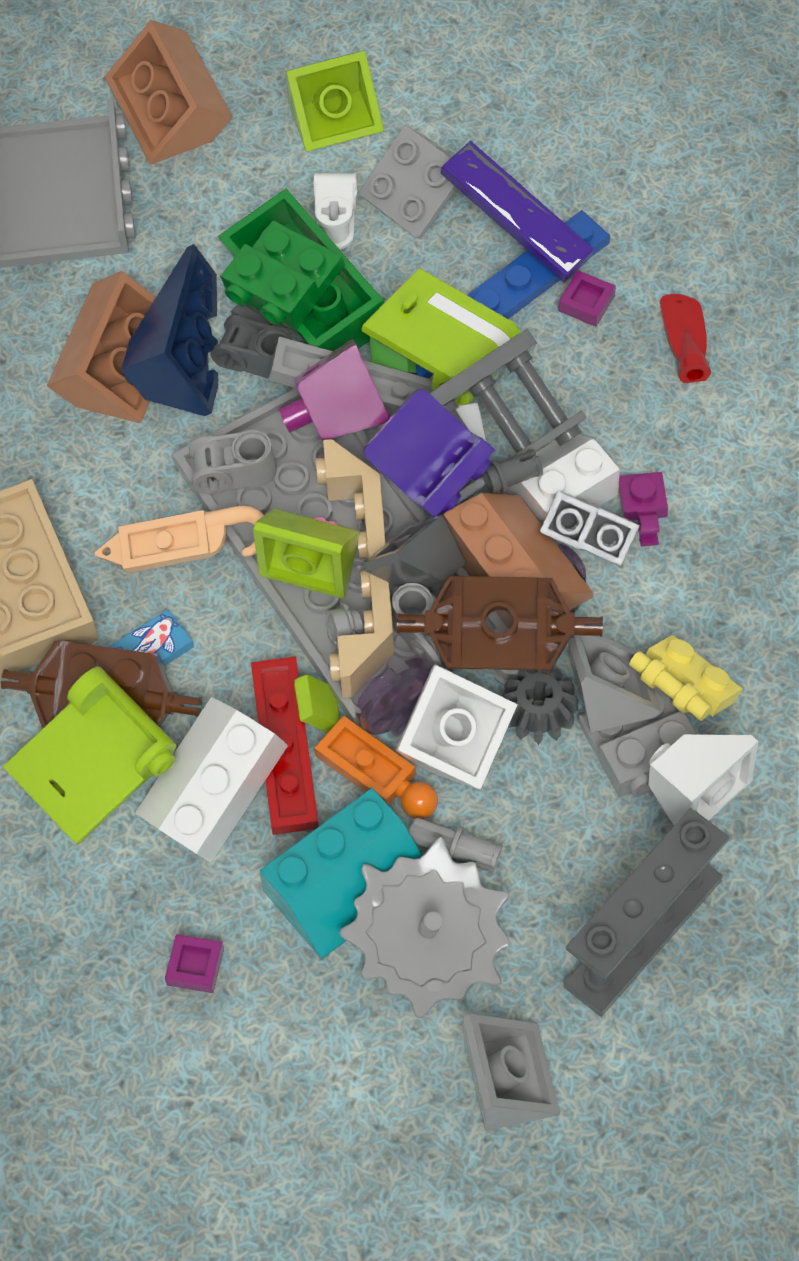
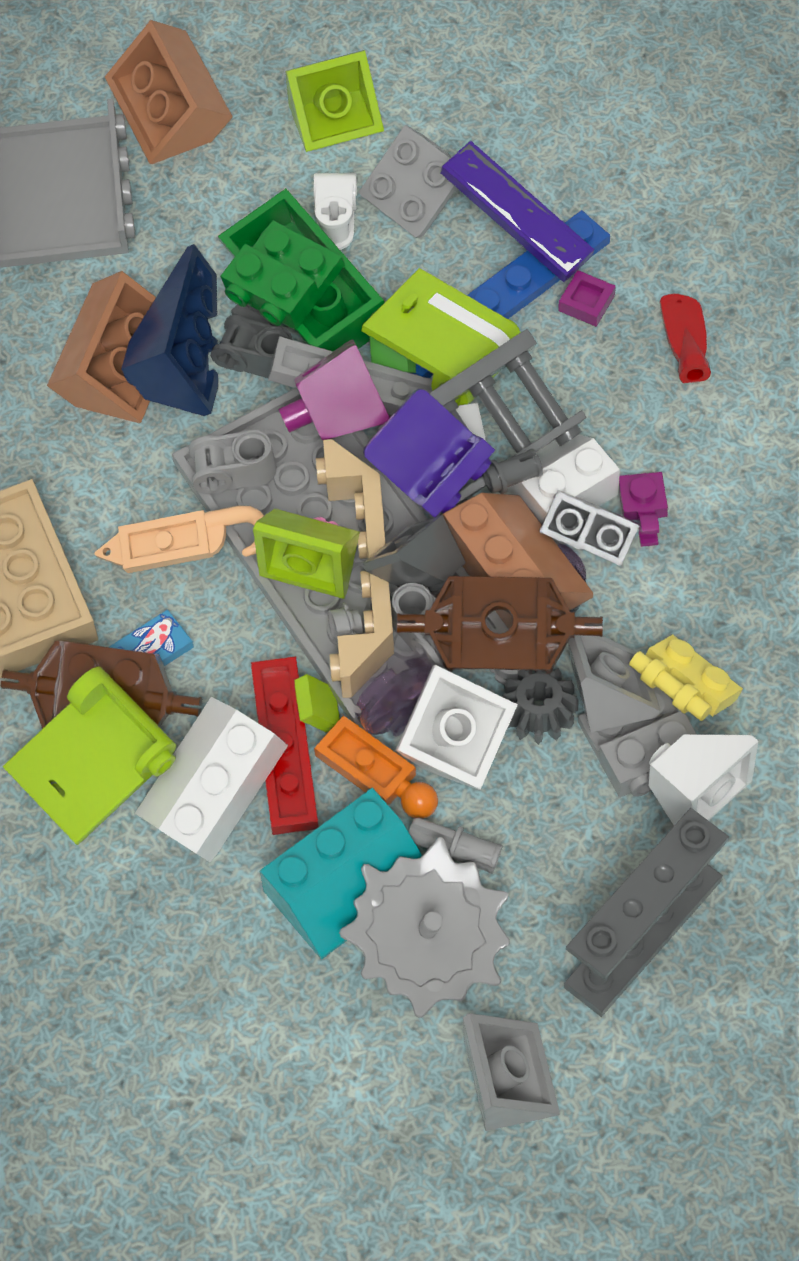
(194, 963): magenta plate -> none

